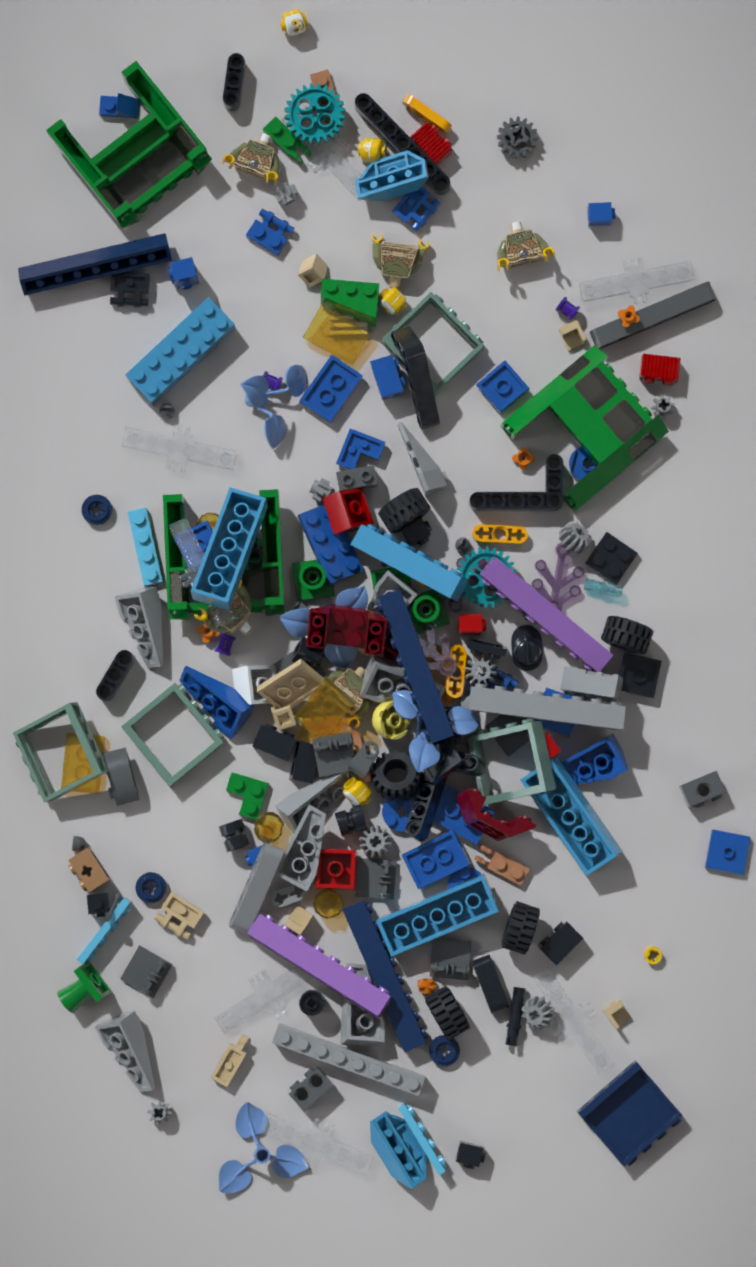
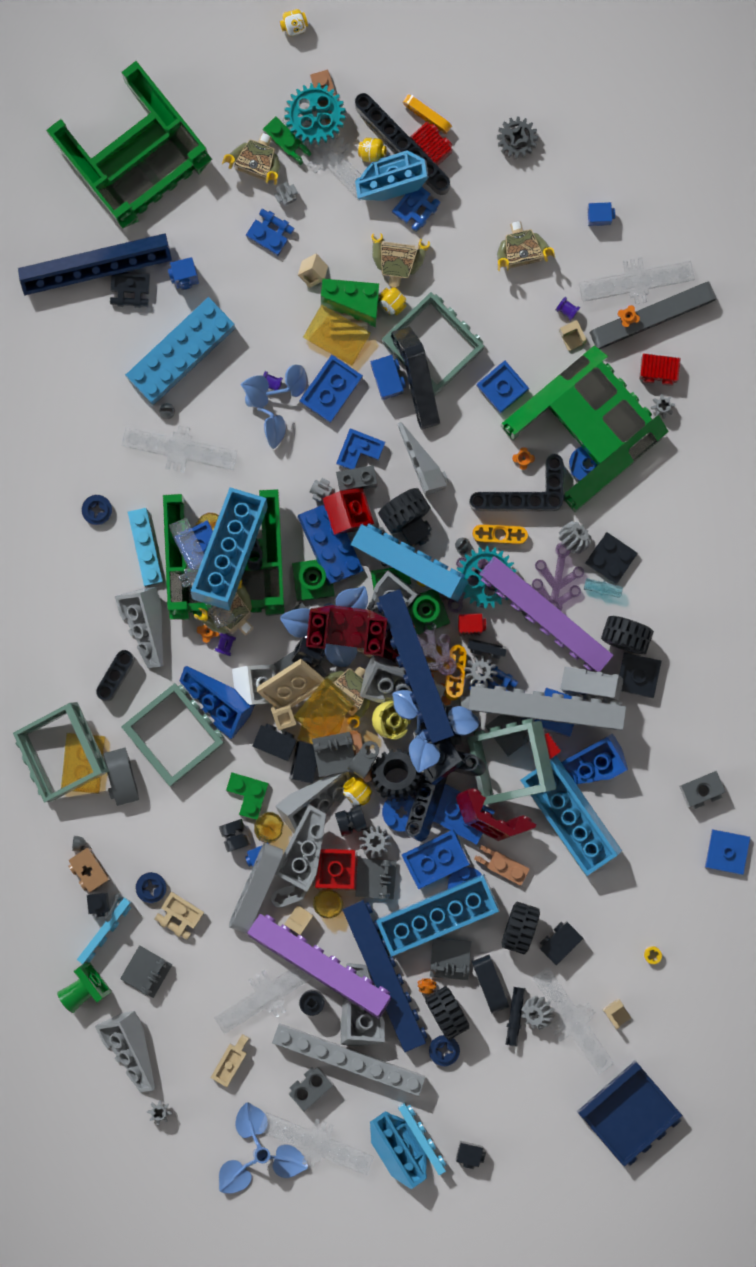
(119, 106): blue slope -> none
(234, 73): black beam -> none
(526, 647): black piece -> none

